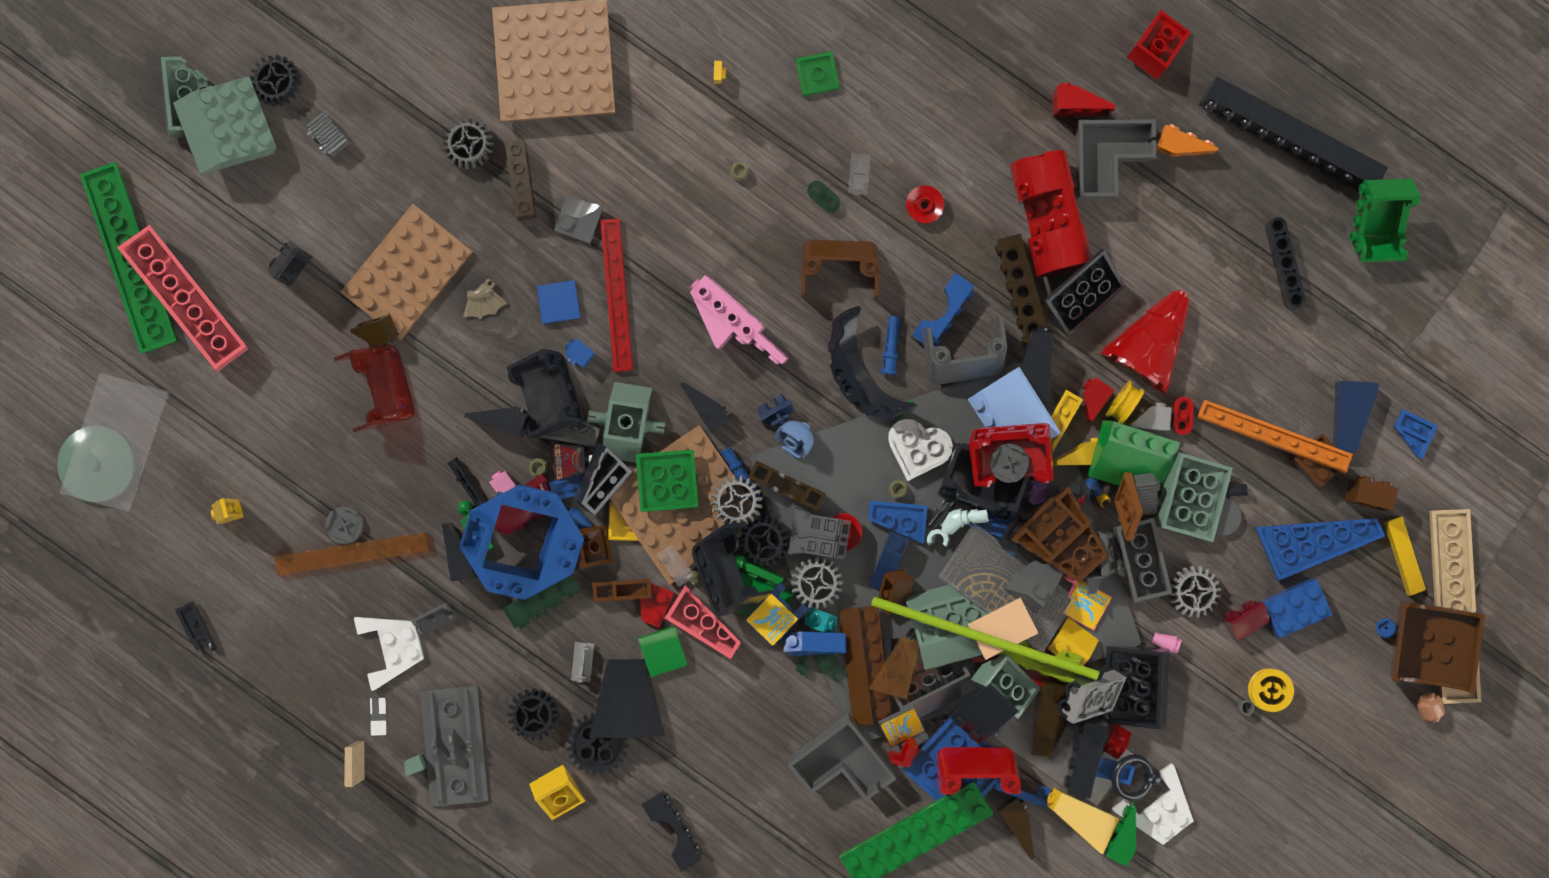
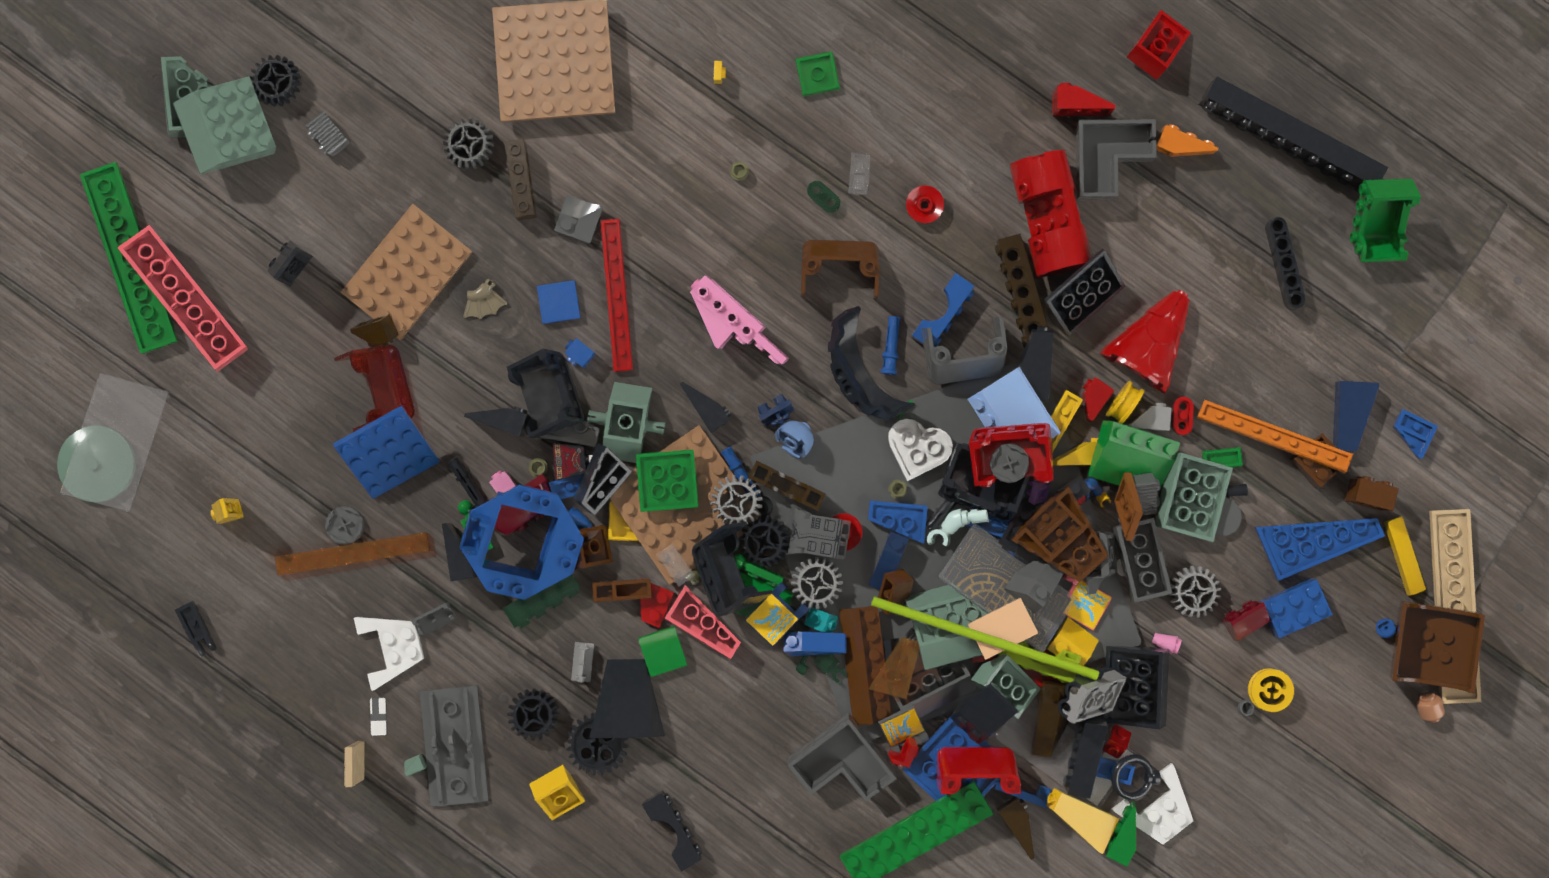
(386, 452): none -> blue plate
(1229, 457): none -> green tile

